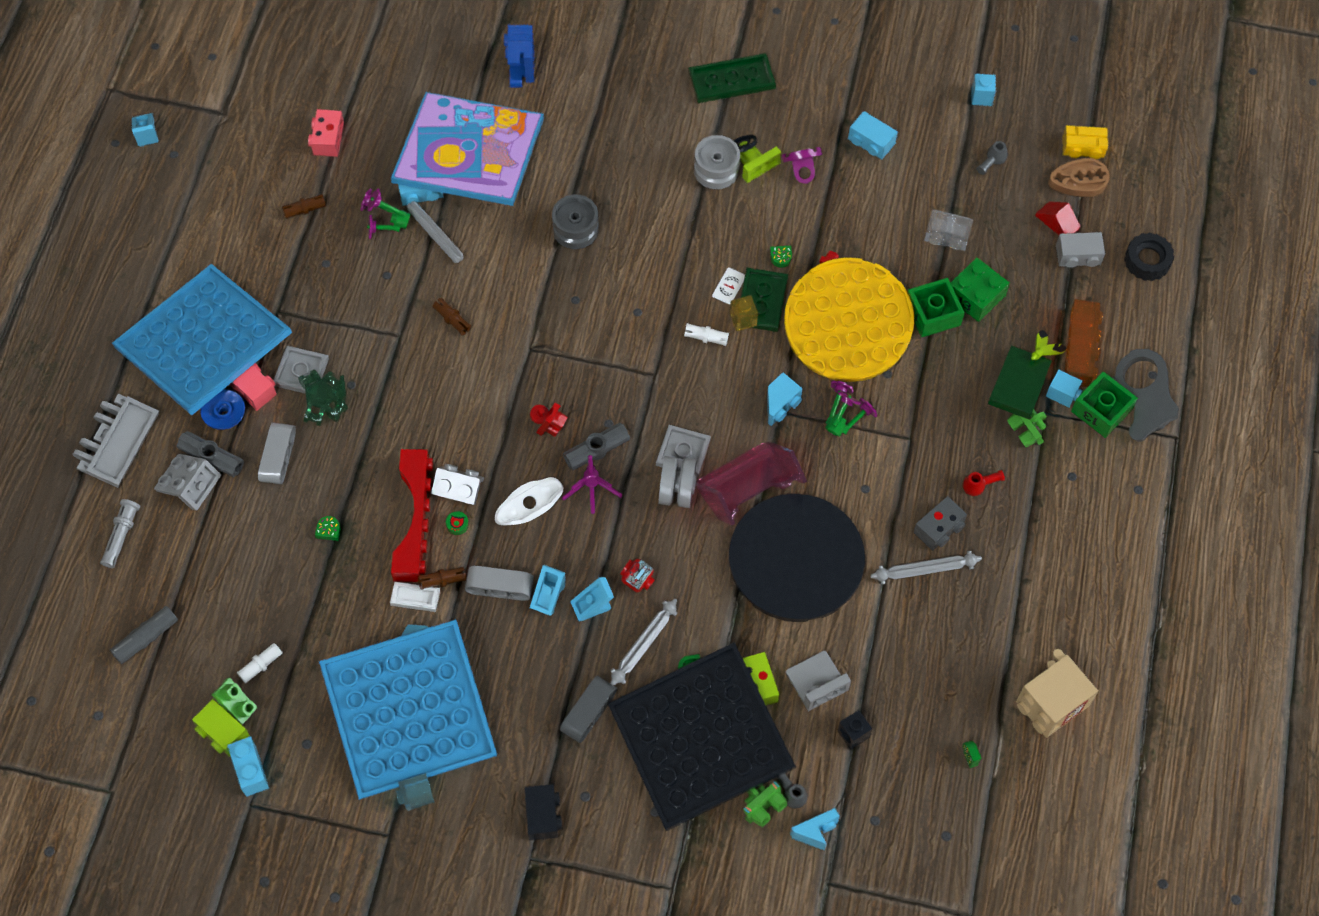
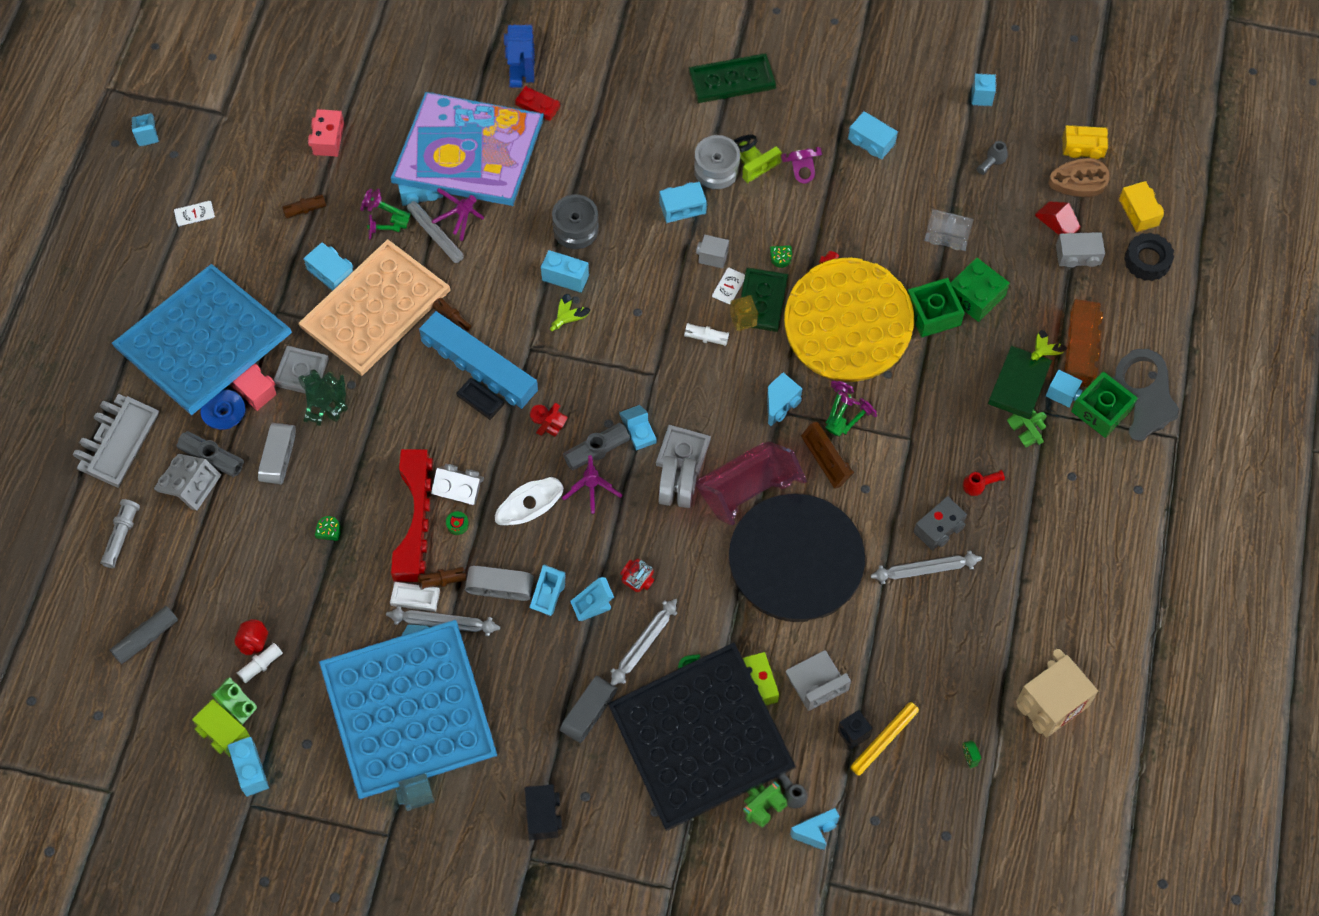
(194, 213): none -> white sticker
(251, 637): none -> red head
(328, 266): none -> medium azure brick
(374, 307): none -> light nougat plate
(434, 619): none -> light grey wheel
(463, 208): none -> magenta plant
(478, 360): none -> dark azure brick
(480, 398): none -> black tile
(537, 102): none -> red plate
(565, 271): none -> medium azure brick
(566, 315): none -> lime piece
(638, 427): none -> medium azure slope
(682, 202): none -> medium azure brick
(713, 251): none -> light grey brick
(826, 455): none -> reddish brown hinge
(884, 738): none -> yellow axle
(1141, 206): none -> yellow brick

